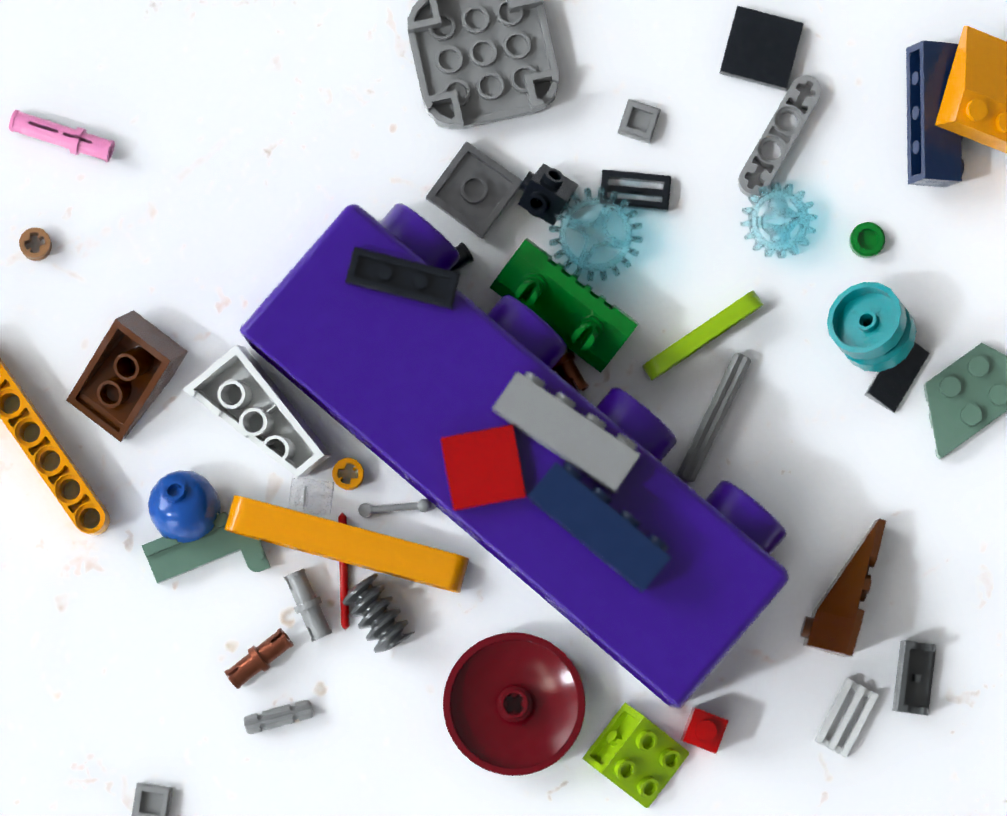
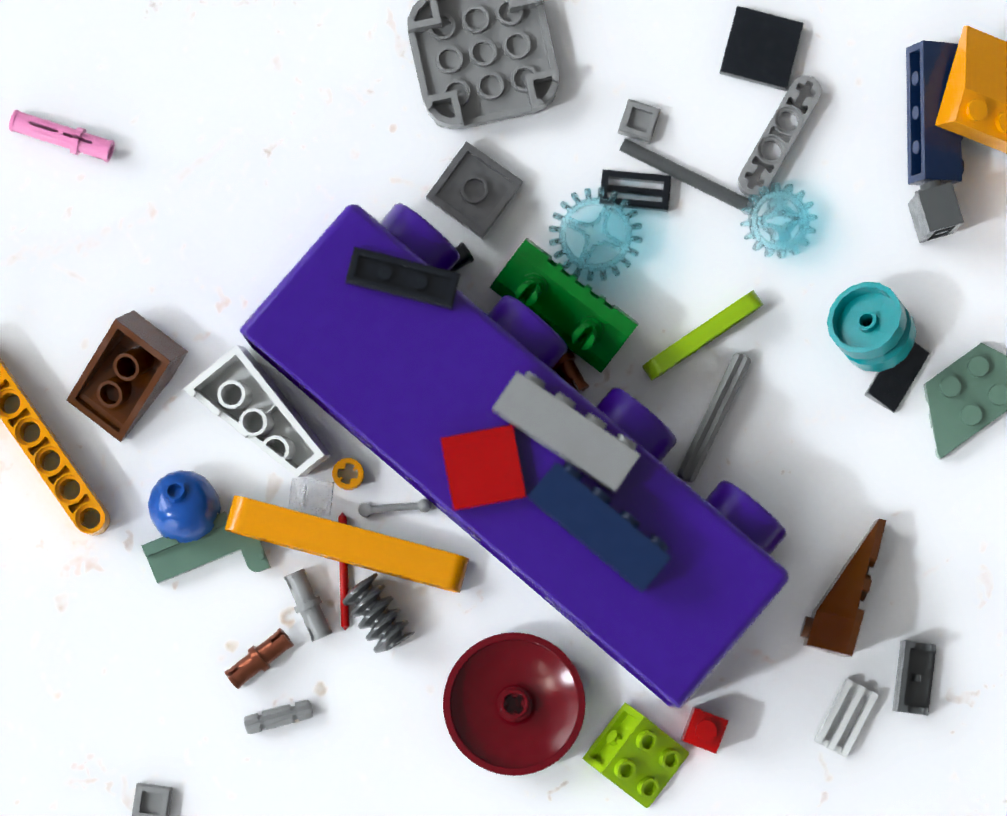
(26, 239): medium nougat bush -> none
(546, 193): black brick -> none
(683, 174): none -> dark grey bar
(867, 240): green tile -> none
(935, 211): none -> dark grey brick

